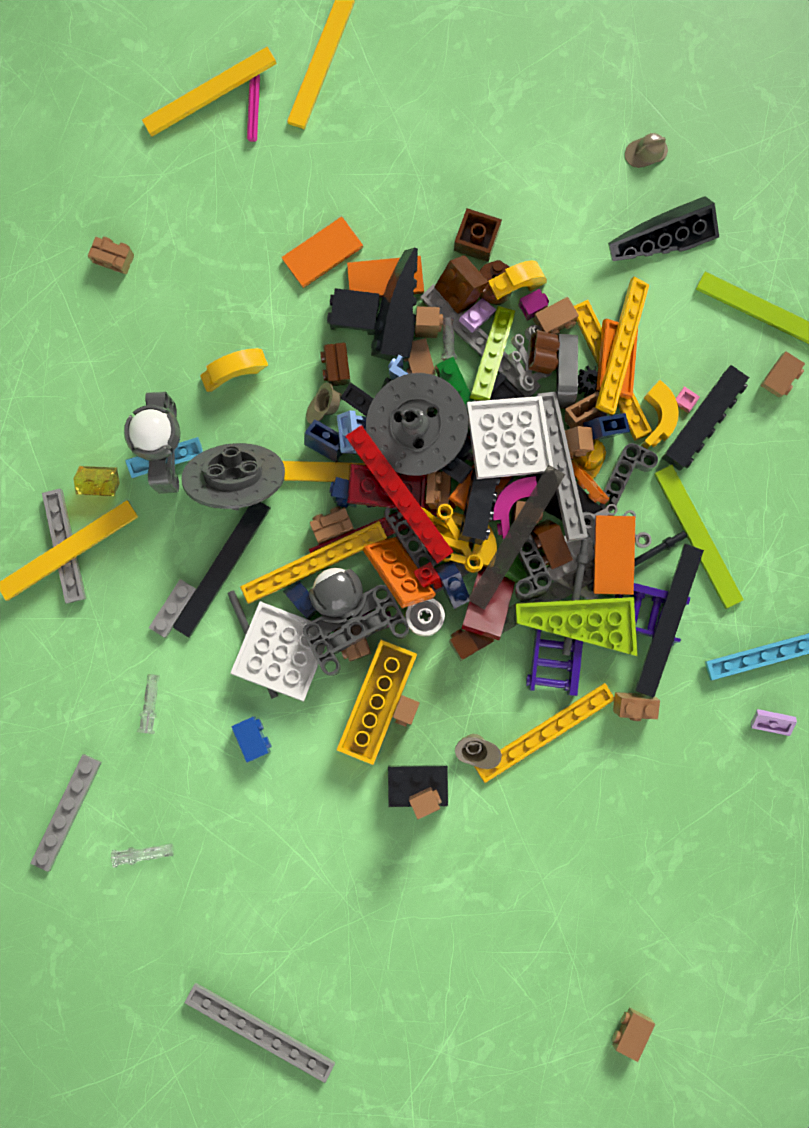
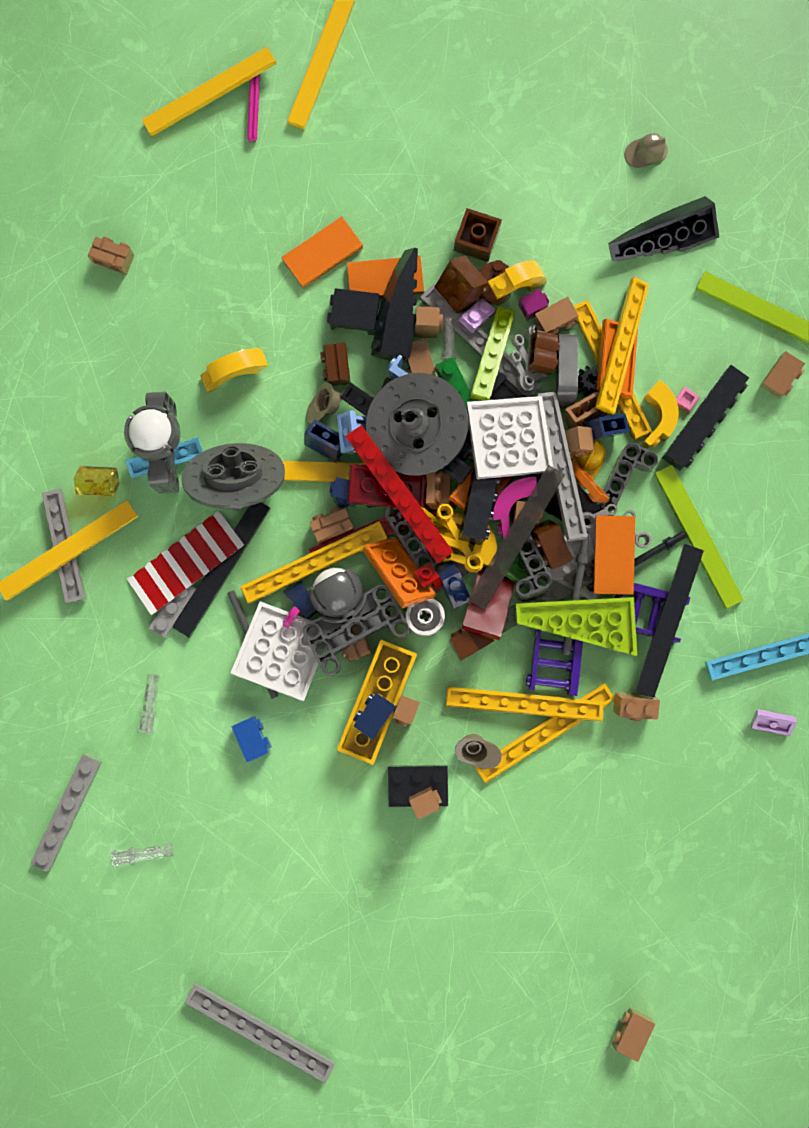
(185, 562): none -> red sticker
(293, 614): none -> dark pink tile
(374, 715): none -> dark blue brick
(525, 704): none -> yellow tile

